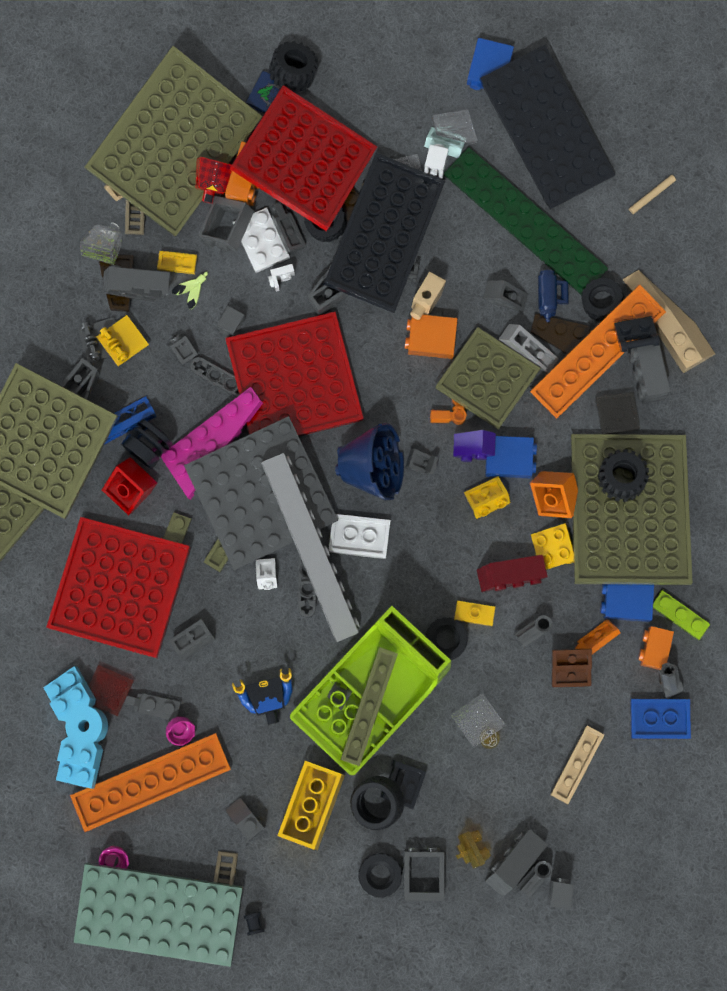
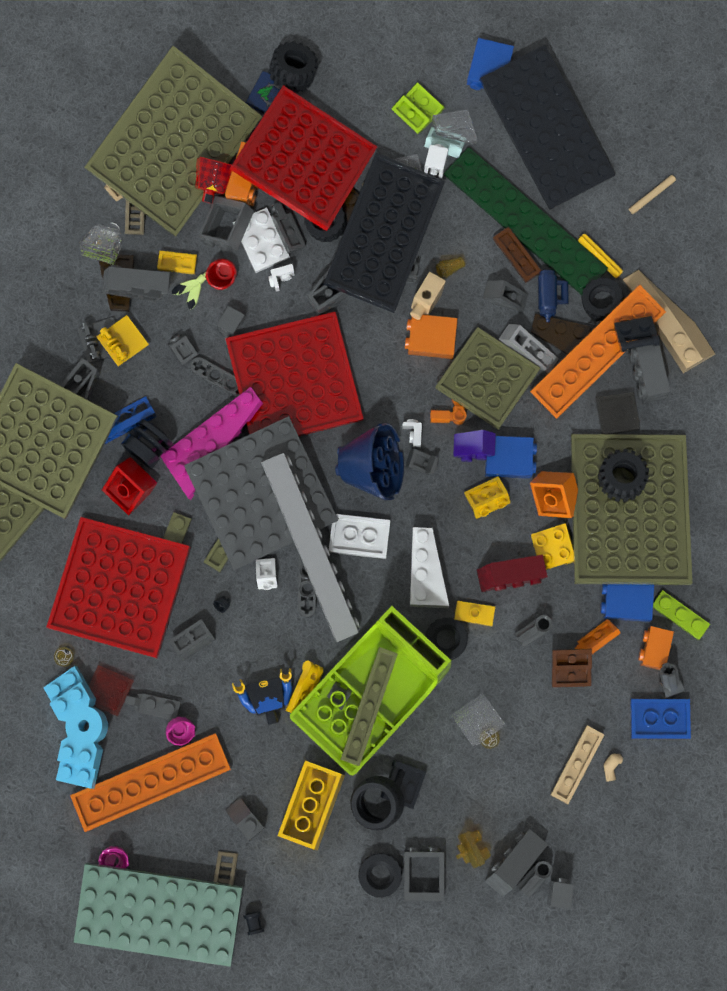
(64, 657): none -> clear yellow tile
(221, 274): none -> red hair
(225, 603): none -> black hinge
(308, 681): none -> yellow plate
(415, 437): none -> white bracket
(417, 108): none -> lime slope
(426, 574): none -> white wedge
(448, 267): none -> clear yellow cone
(517, 254): none -> reddish brown plate
(594, 249): none -> yellow axle
(610, 764): none -> tan arm

